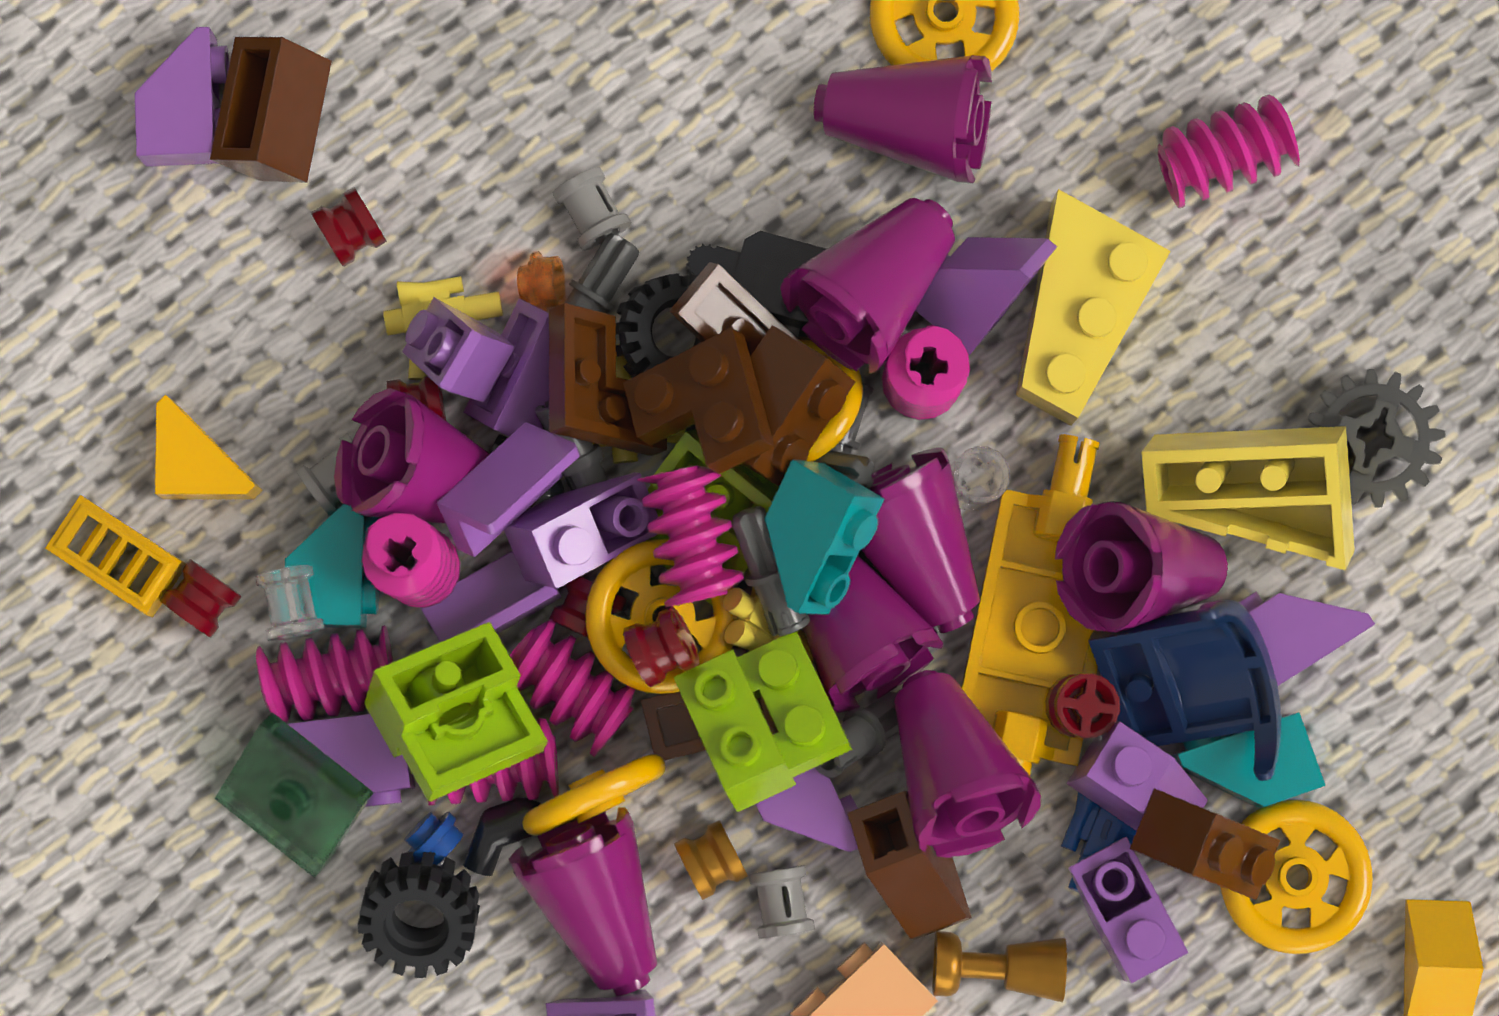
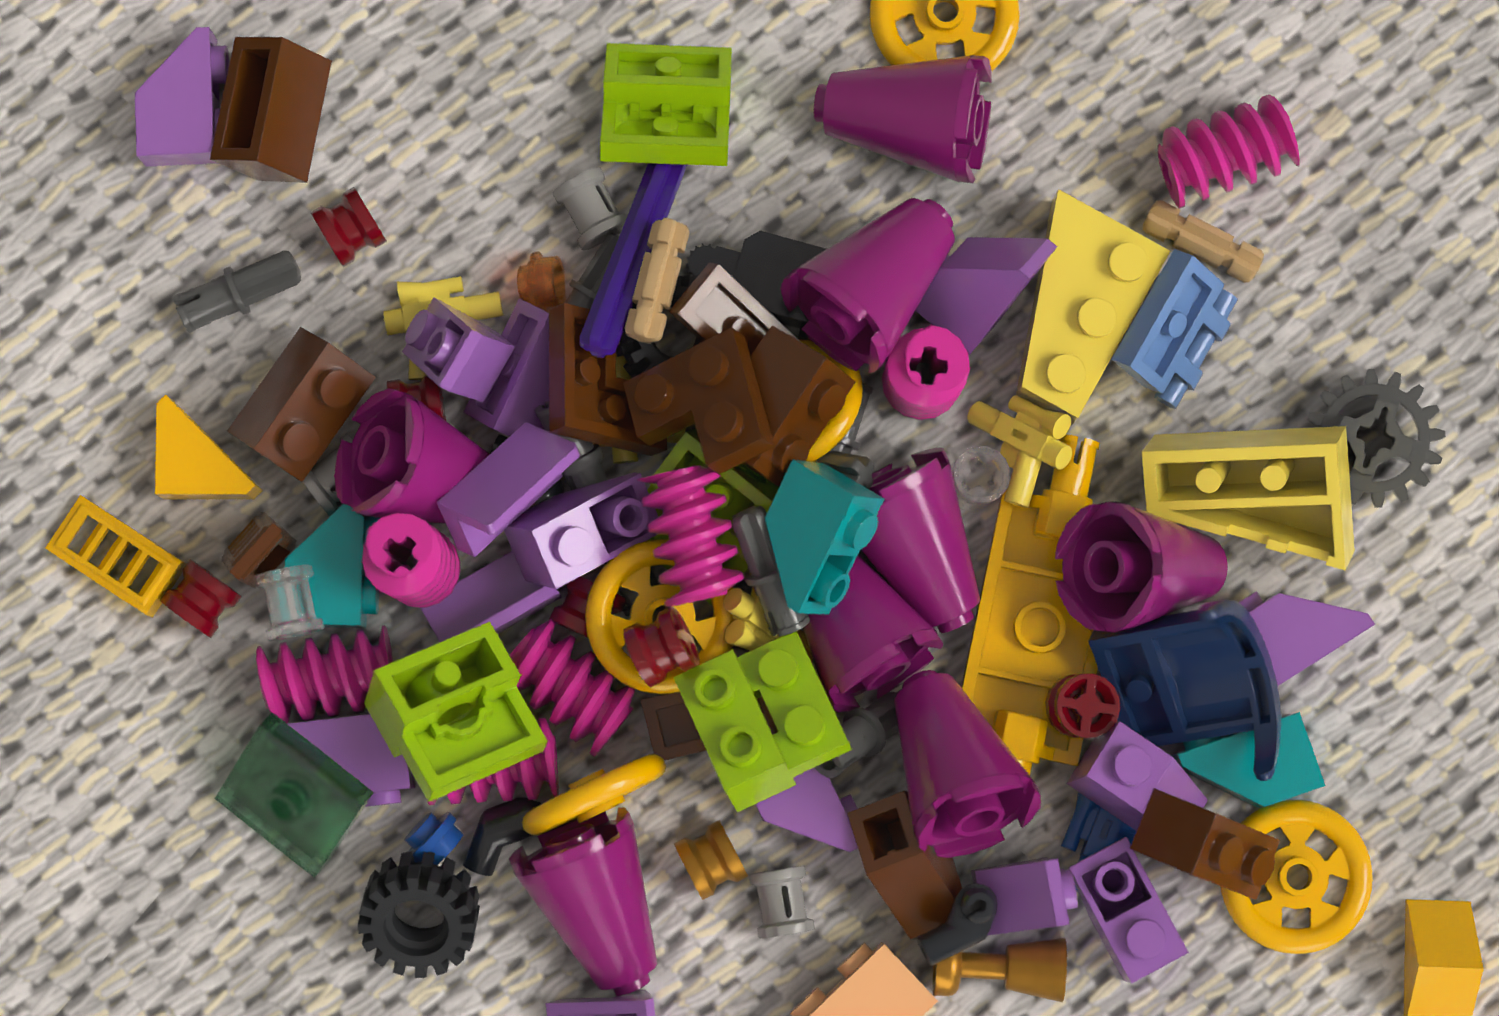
(237, 290): none -> dark grey axle
(258, 549): none -> reddish brown slope
(301, 404): none -> reddish brown piece
(616, 291): none -> dark purple axle
(657, 280): none -> tan axle
(666, 104): none -> lime slope
(965, 925): none -> black arm
(1026, 441): none -> light yellow piece
(1029, 894): none -> medium lavender slope
(1176, 328): none -> medium blue plate
(1203, 241): none -> tan axle

